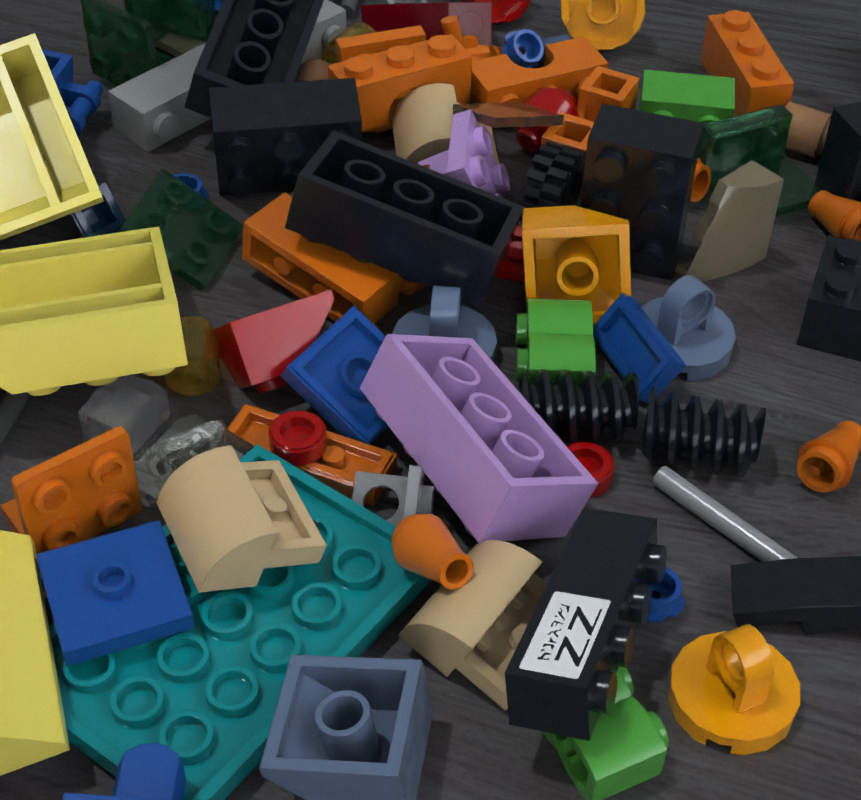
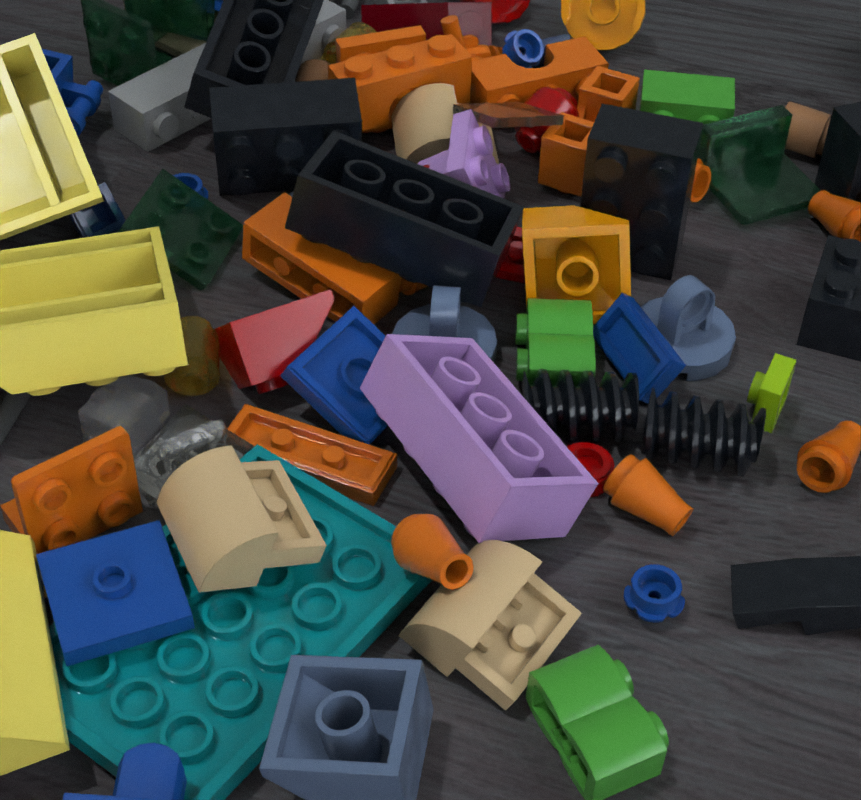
(298, 437): red tile -> none
(412, 491): light grey bracket -> none
(554, 178): black tyre -> none
(585, 625): black brick -> none
(646, 494): none -> orange cone
(719, 516): light grey bar -> none
(734, 691): light orange tile -> none
(736, 224): dark tan slope -> none
(740, 51): orange brick -> none
(772, 389): none -> lime plate

